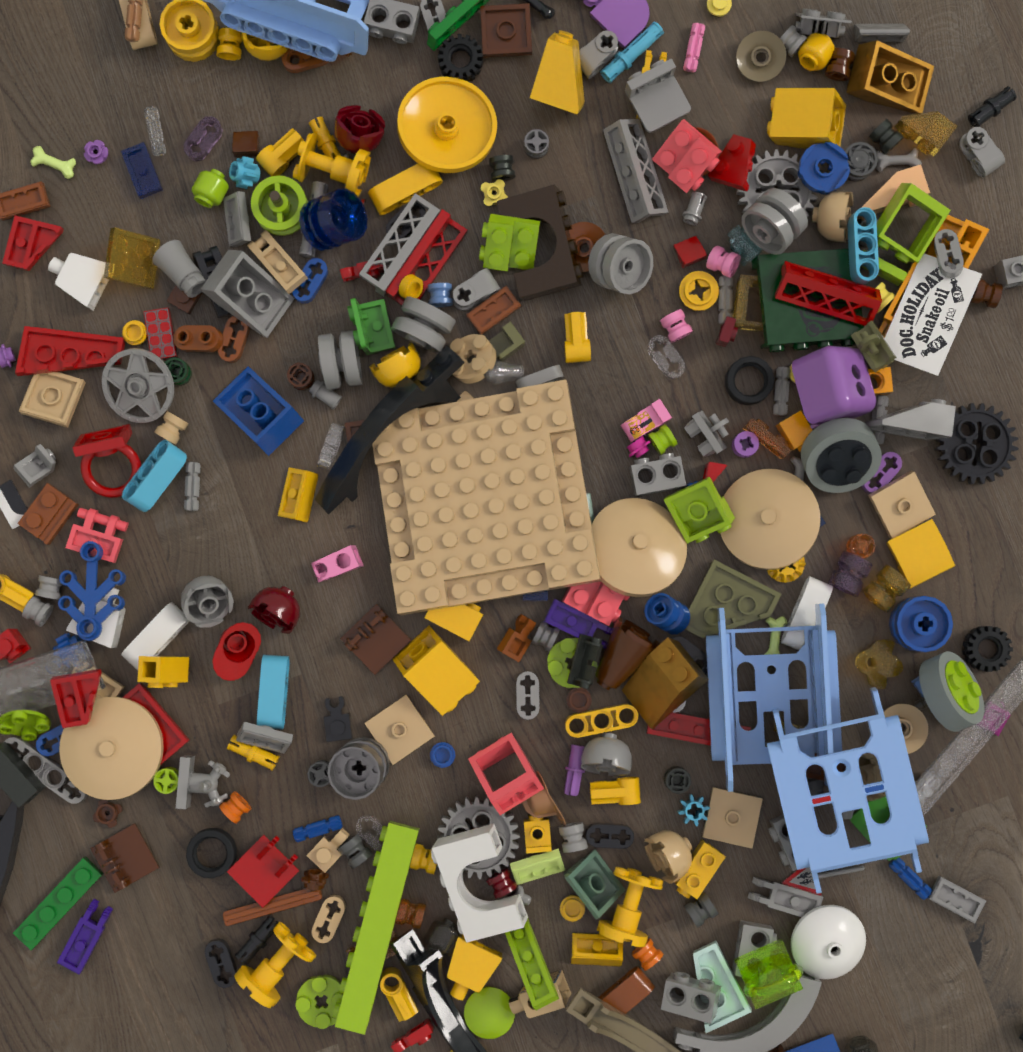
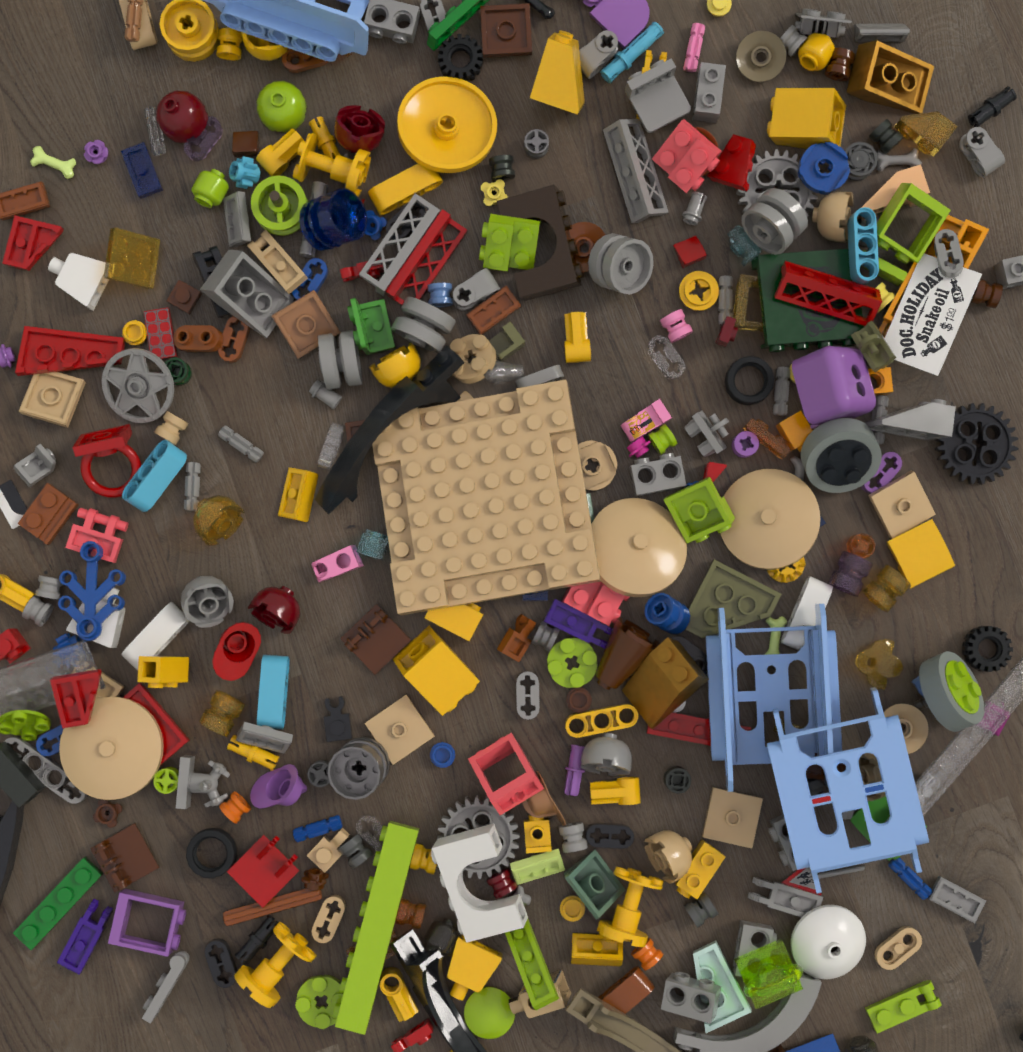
(121, 918): none -> medium lavender window
(165, 985): none -> light grey plate
(179, 267): light grey plant -> none
(181, 116): none -> dark red cylinder
(217, 518): none -> clear yellow cylinder
(222, 712): none -> clear yellow wheel
(240, 443): none -> light grey axle
(258, 410): blue slope -> none
(277, 787): none -> medium lavender piece
(281, 106): none -> lime cylinder
(302, 381): reddish brown wheel -> none
(303, 322): none -> medium nougat plate
(373, 544): none -> clear light blue brick
(379, 223): none -> blue plate
(411, 286): yellow tile -> none
(582, 671): pearl dark grey hinge -> none
(607, 464): none -> tan plate
(699, 813): medium azure gear -> none
(708, 92): none -> light grey brick
(723, 261): bright pink wheel -> none
(899, 950): none -> tan plate
(902, 1006): none -> lime plate
(935, 629): blue wheel -> none

